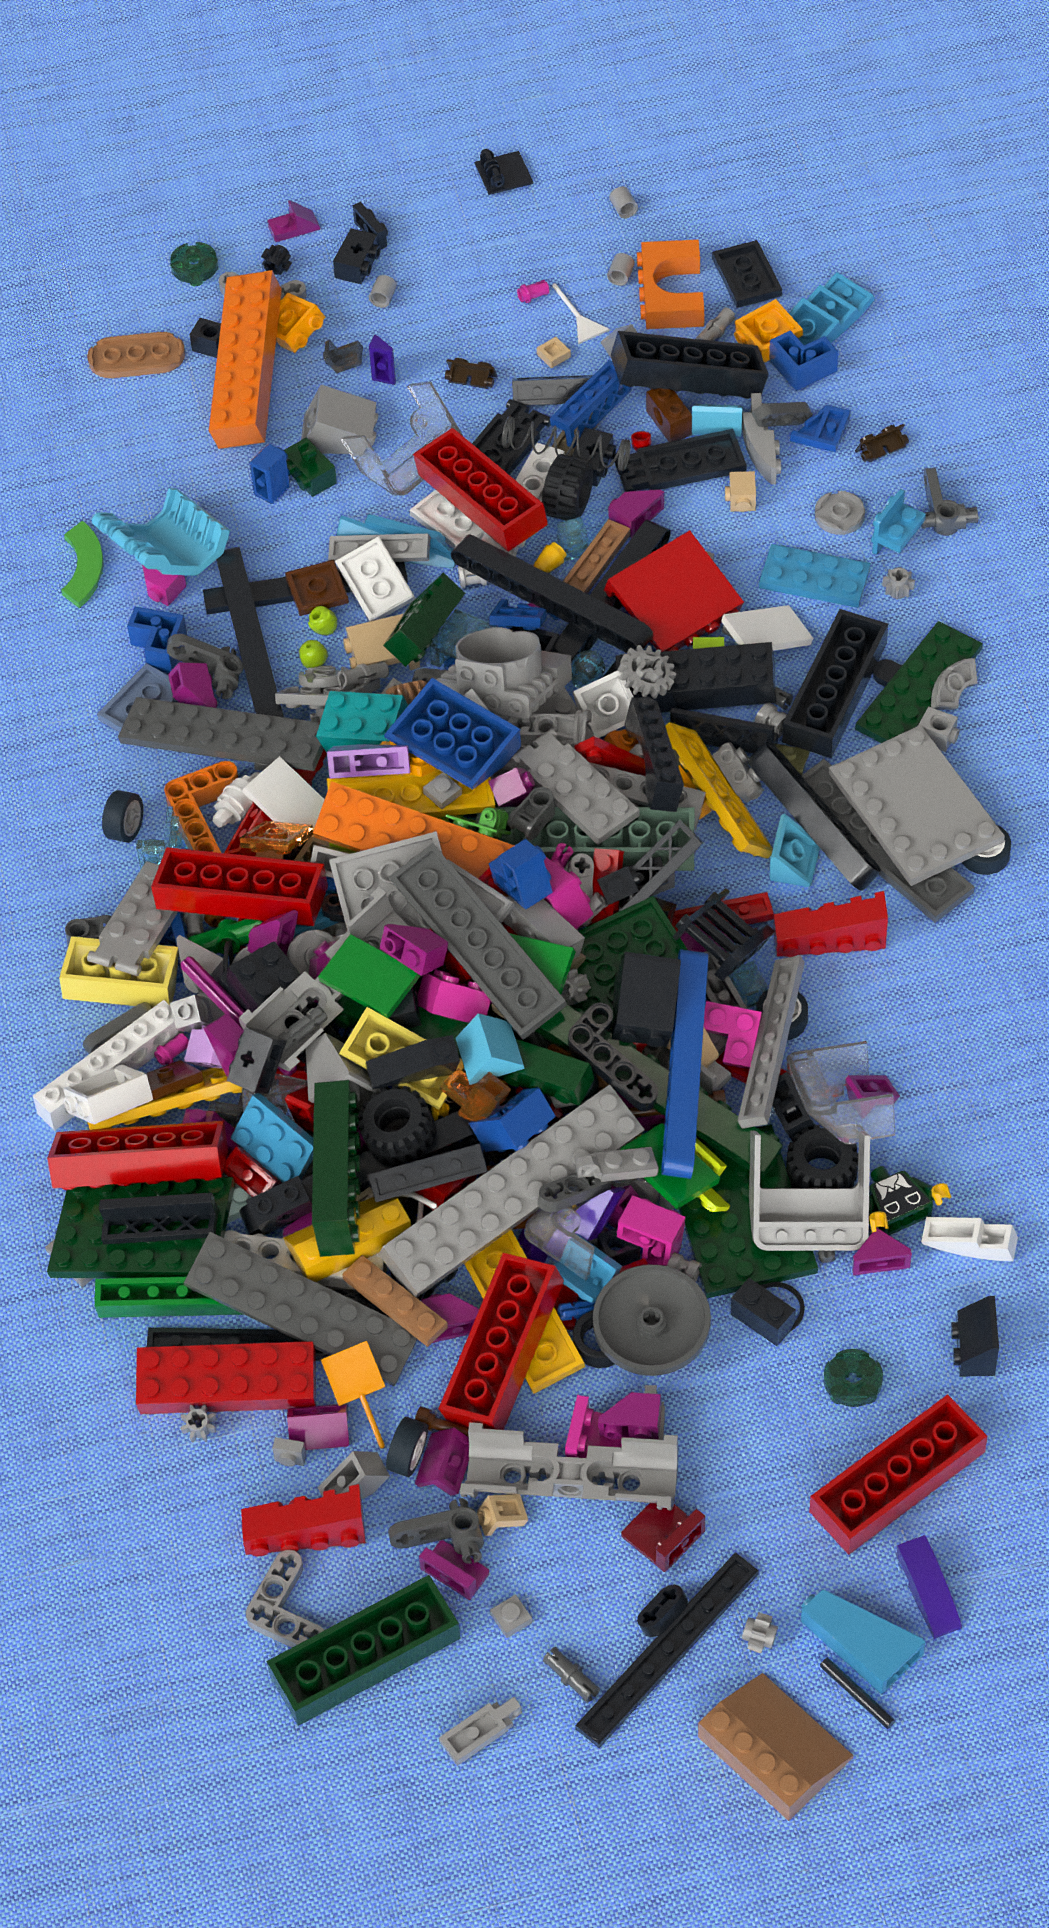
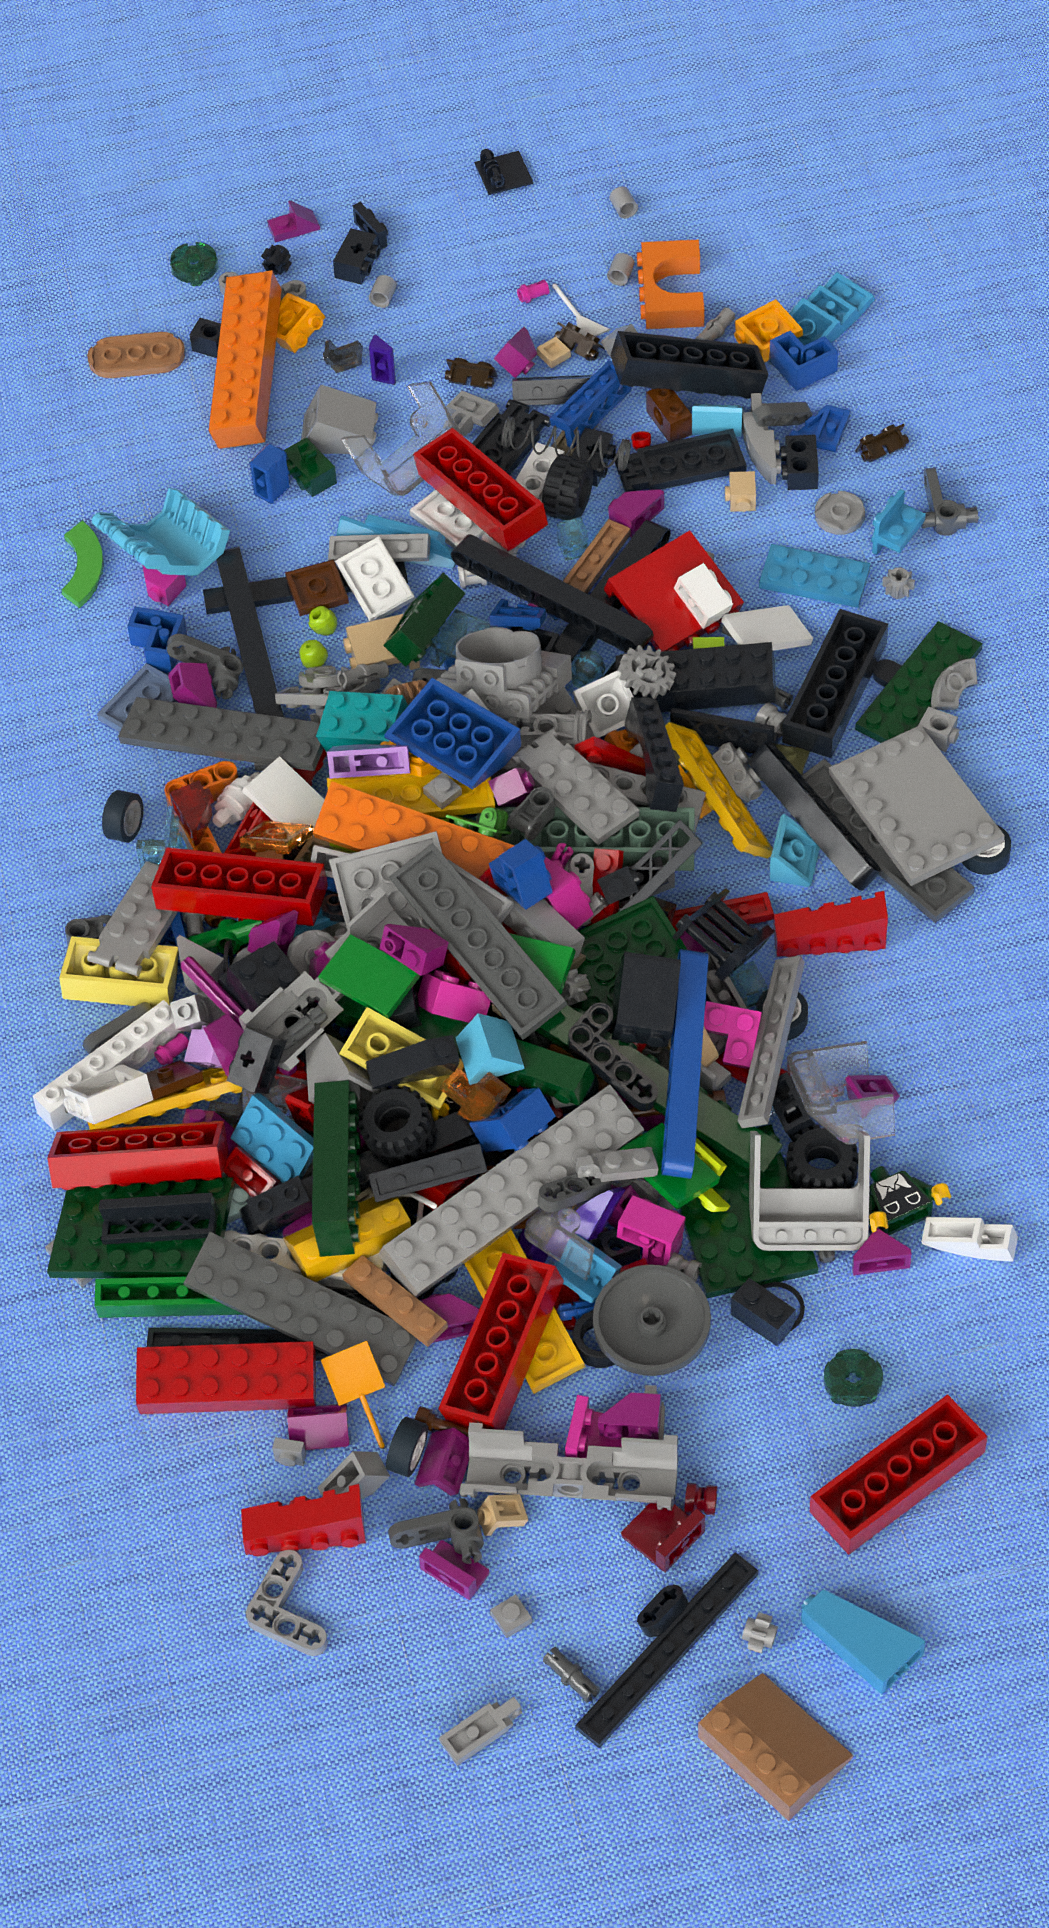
(190, 1426): light grey gear -> none
(194, 809): none -> clear red slope
(363, 1650): dark green brick -> none
(471, 410): none -> light grey hinge
(517, 354): none -> magenta slope
(550, 558): yellow cone -> none
(587, 344): none -> dark brown hinge
(694, 1498): none -> dark red wheel
(703, 595): none -> white brick
(746, 273): black plate -> none
(801, 462): none -> black brick
(857, 1693): black bar -> none
(928, 1586): dark purple slope -> none
(976, 1338): black slope -> none

